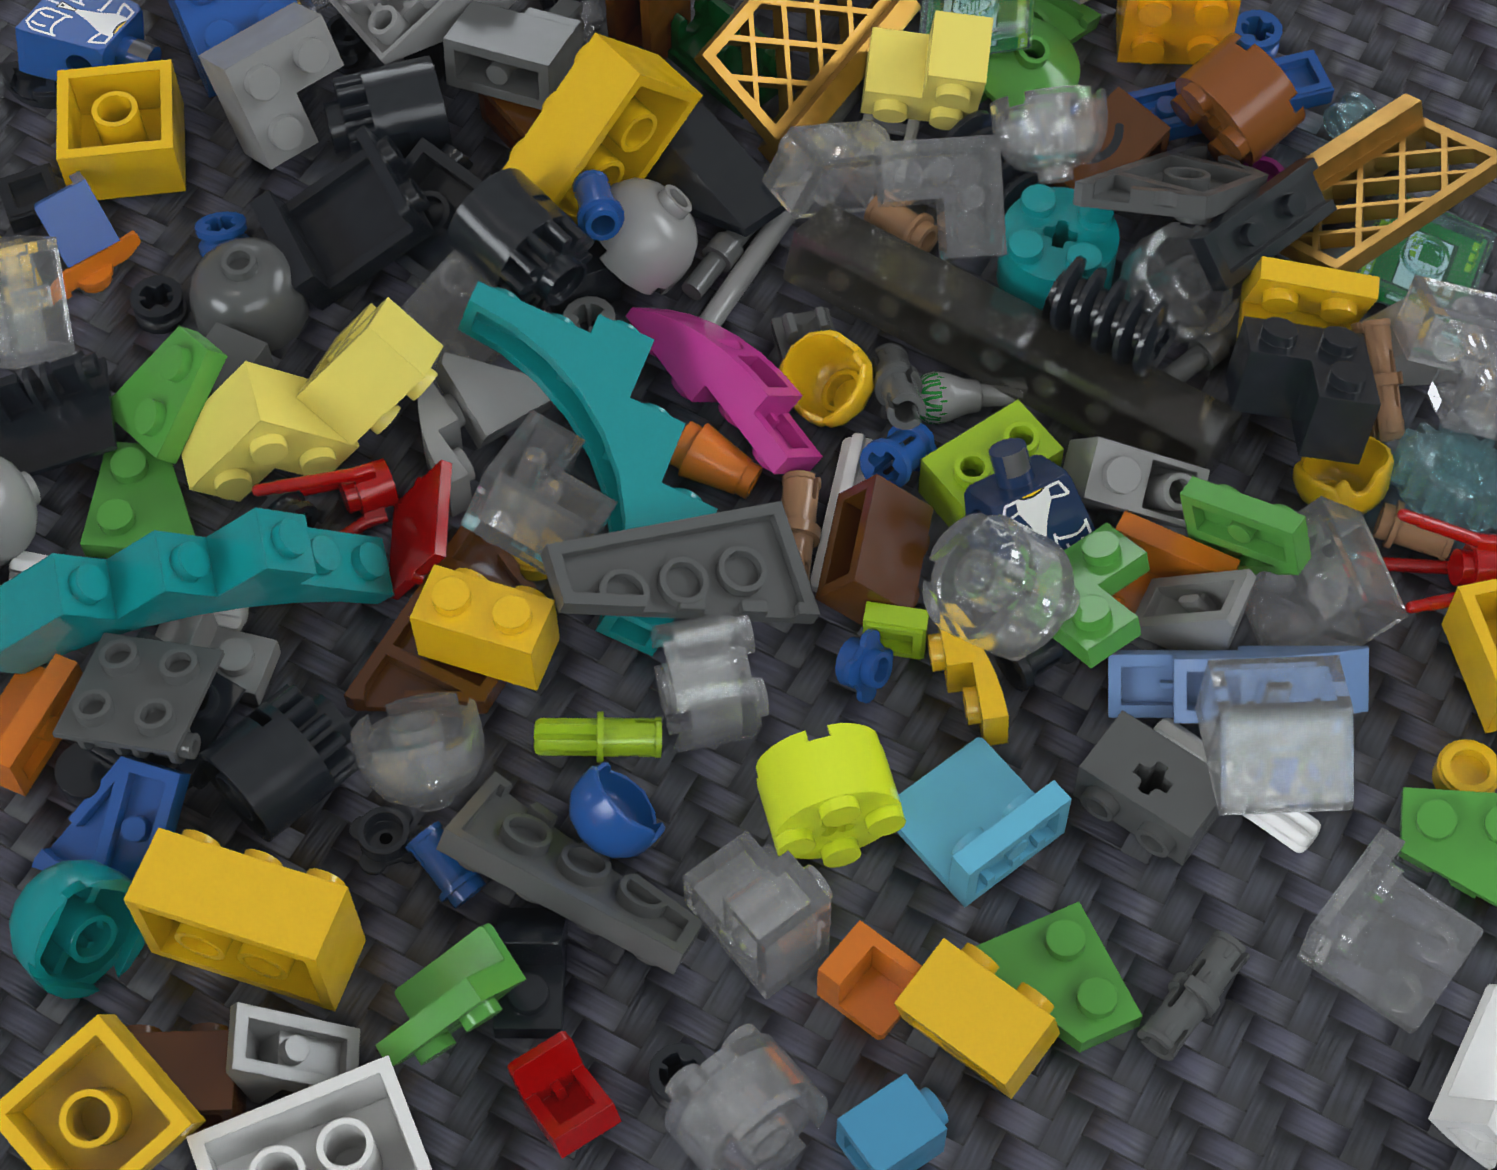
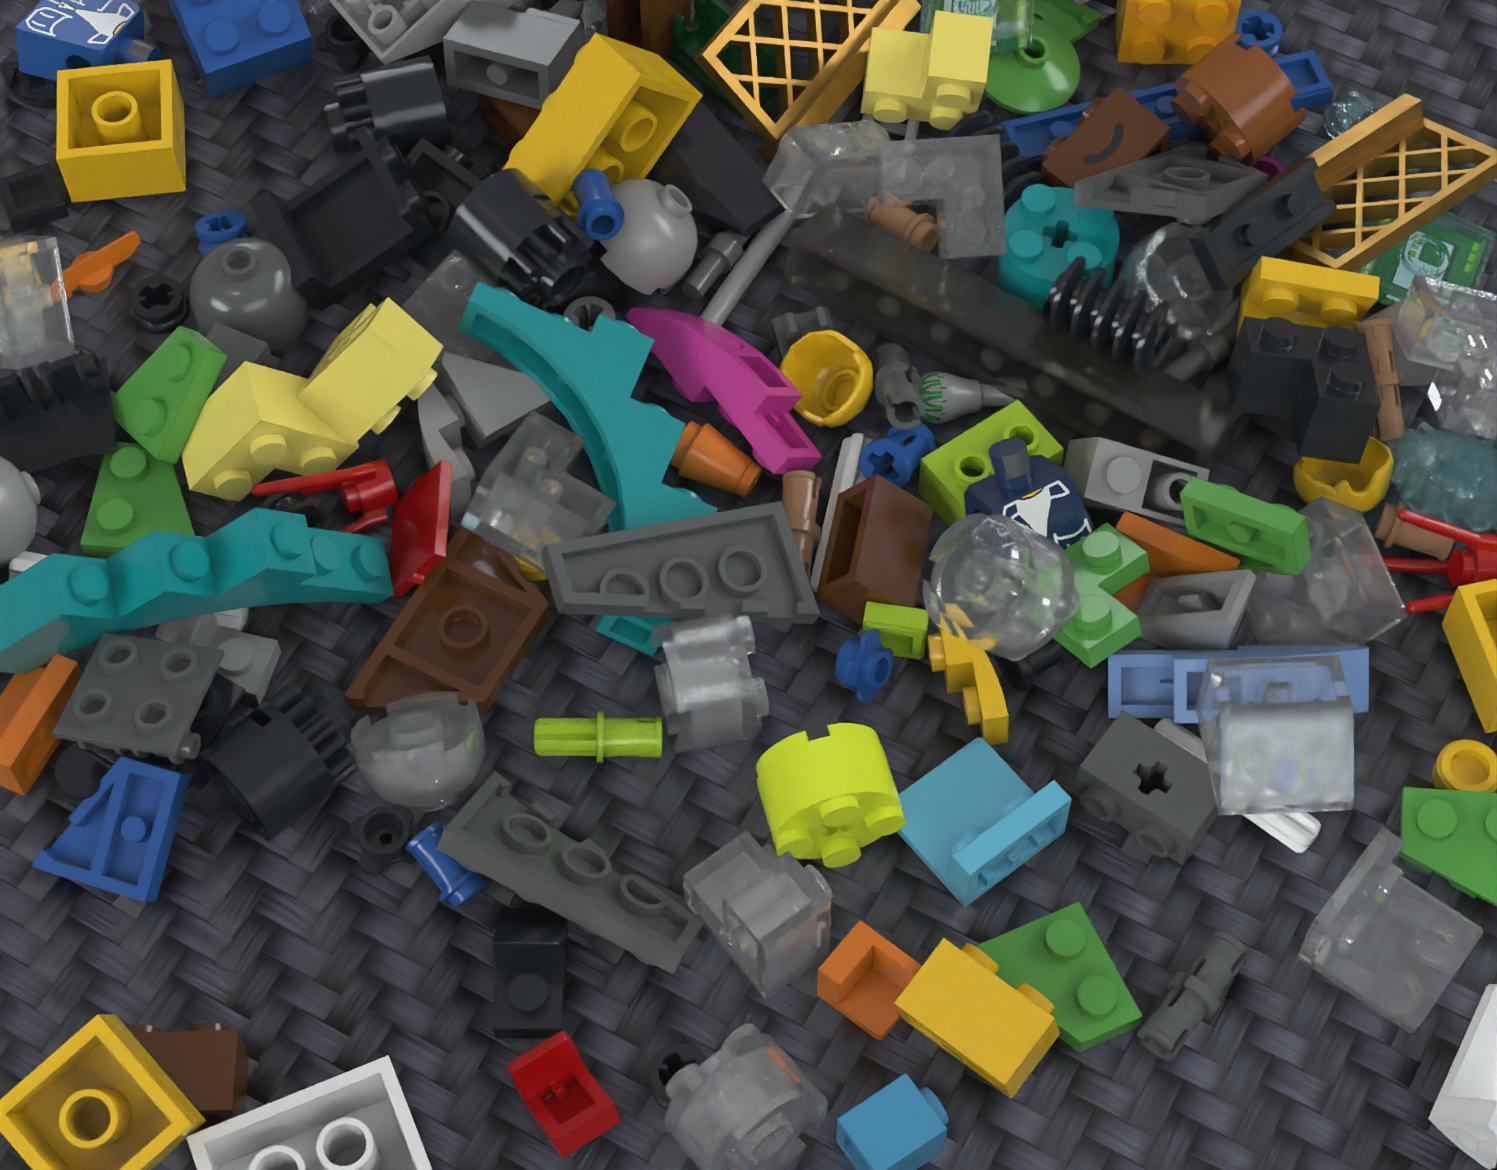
(74, 927): teal cylinder -> none
(76, 221): blue panel -> none
(247, 917): yellow brick -> none
(260, 76): light grey brick -> none
(285, 1050): light grey slope -> none
(452, 993): bright green bracket -> none
(485, 626): yellow brick -> none
(613, 813): blue hair -> none
(1051, 130): clear cylinder -> none

